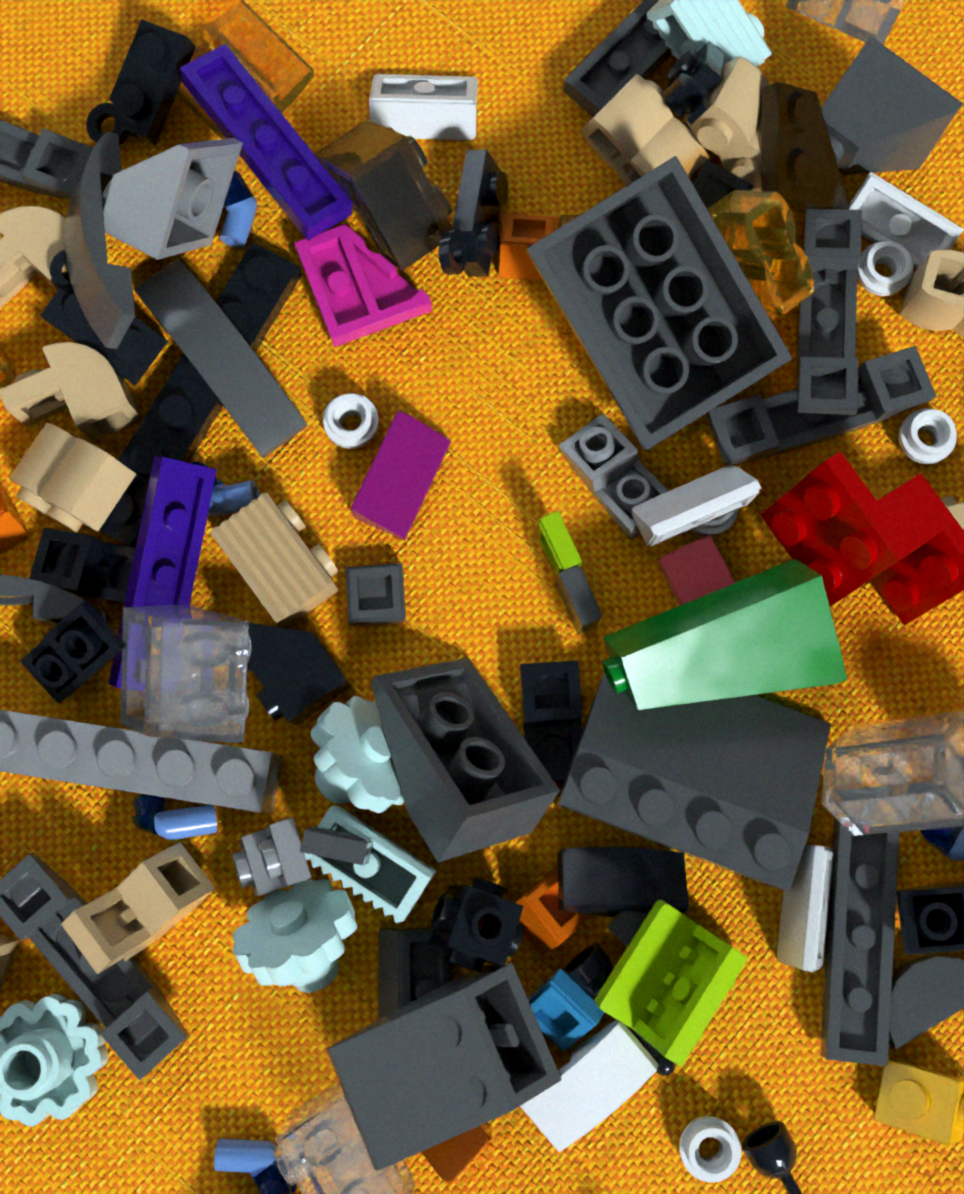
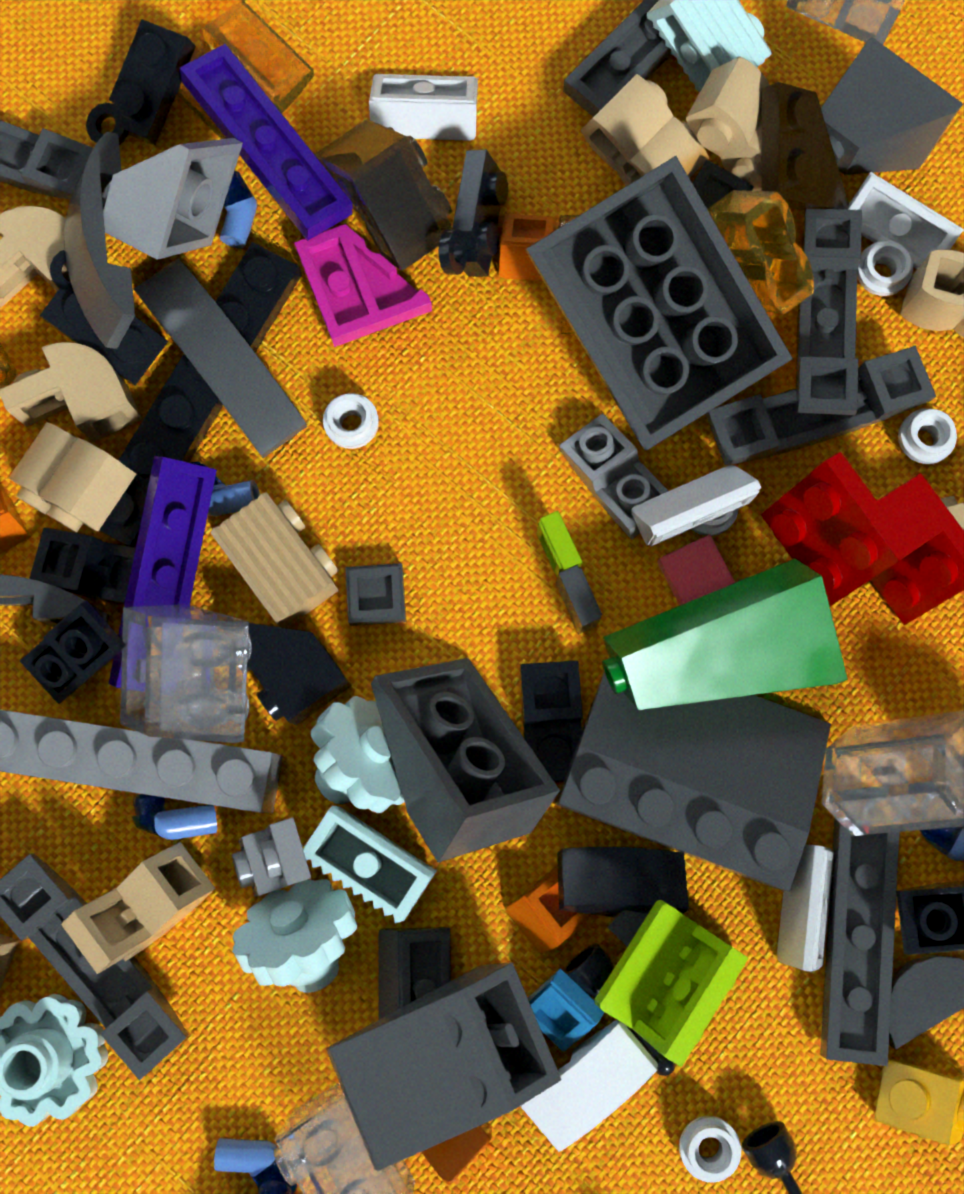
(337, 845): dark grey tile -> none
(400, 476): magenta slope -> none
(457, 921): black brick -> none
(691, 81): black plate -> none

